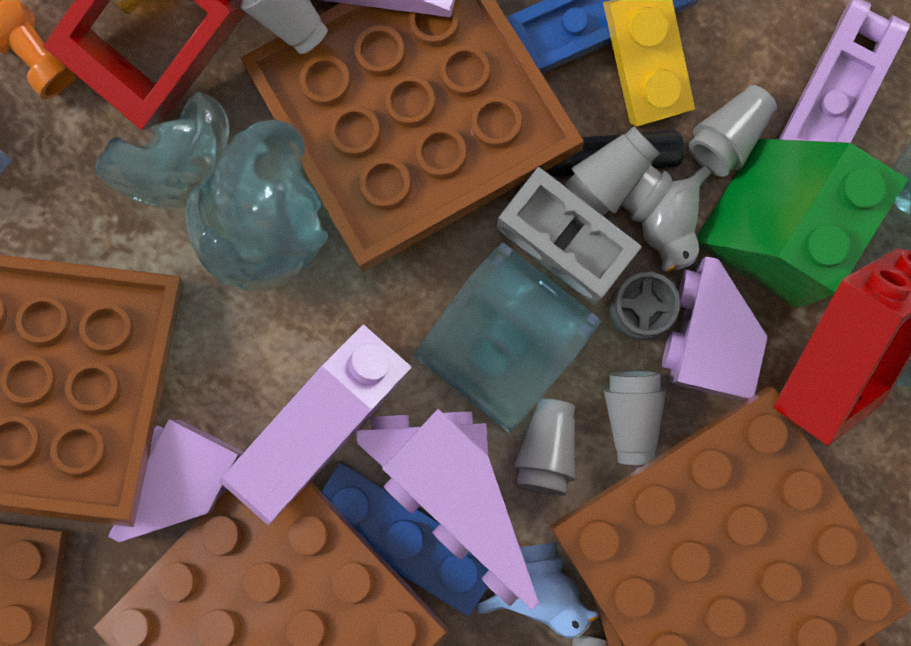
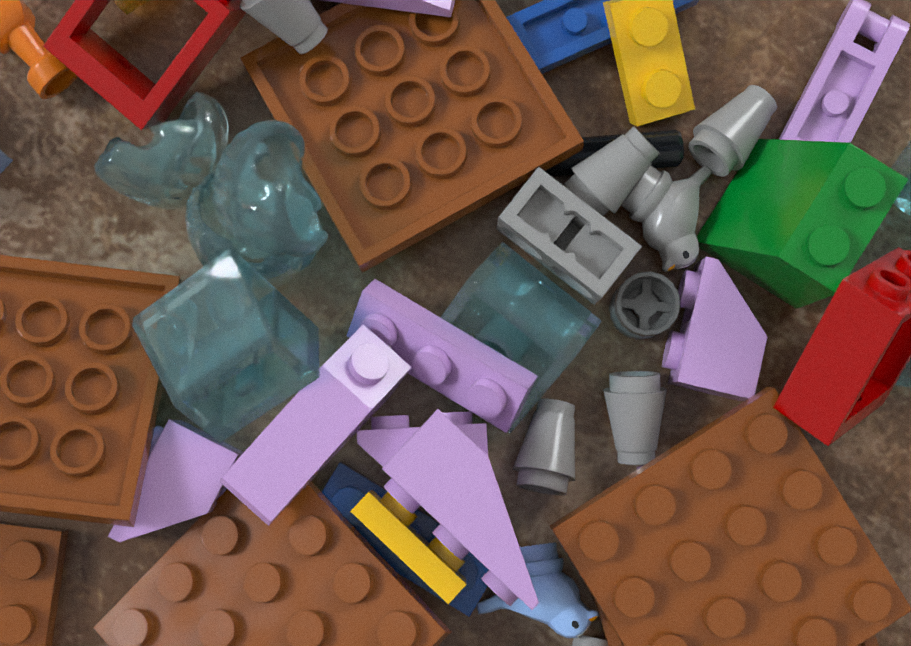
(228, 345): none -> clear light blue slope
(430, 561): none -> yellow plate
(445, 356): none -> lavender plate

